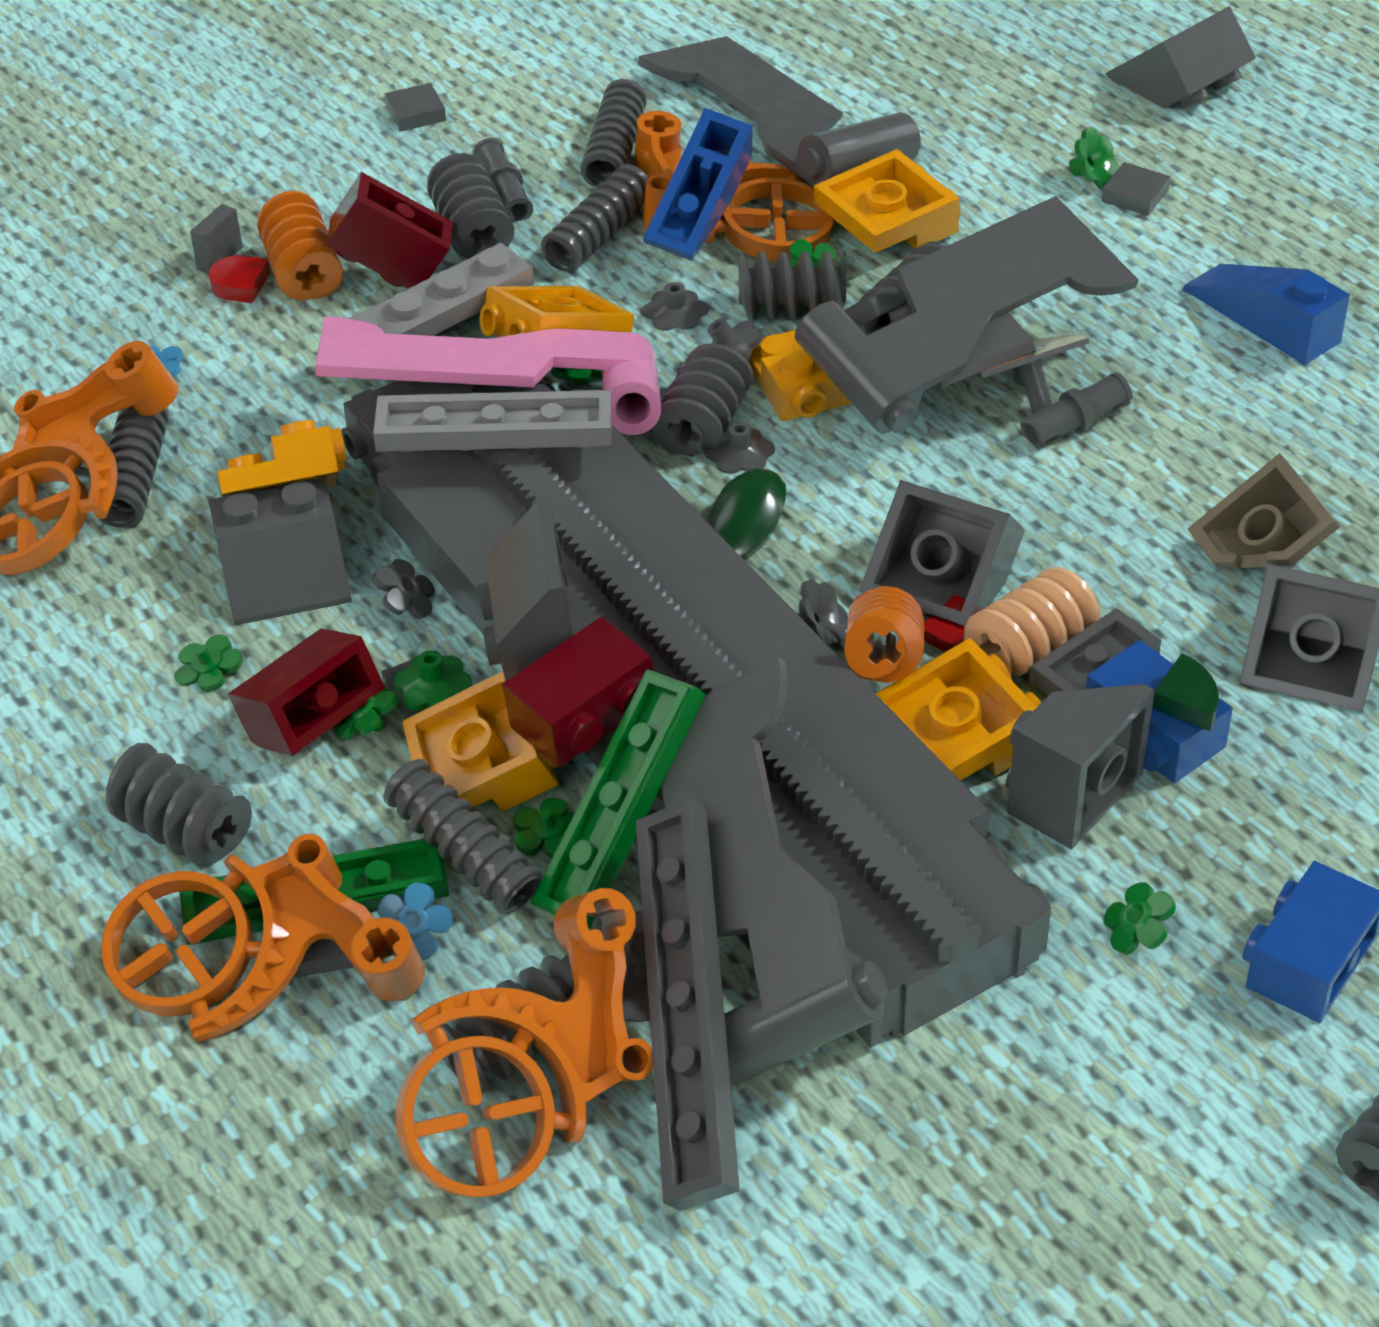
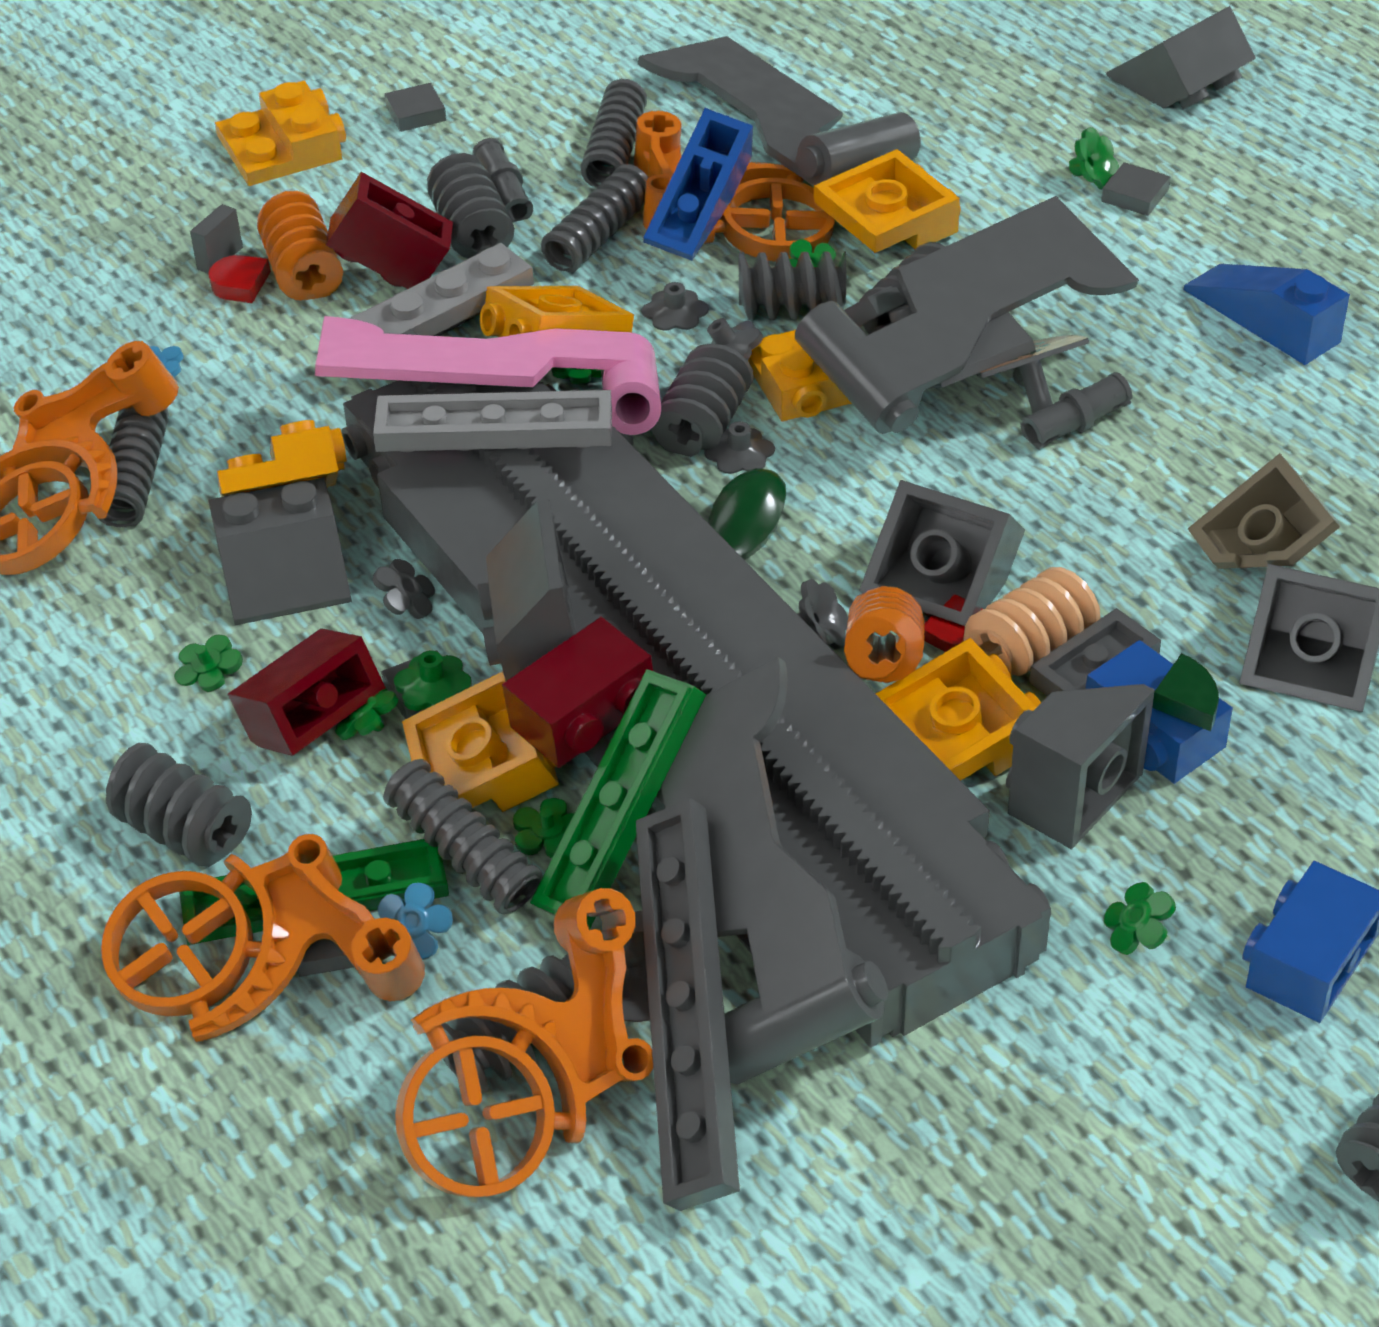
(285, 135): none -> light orange plate

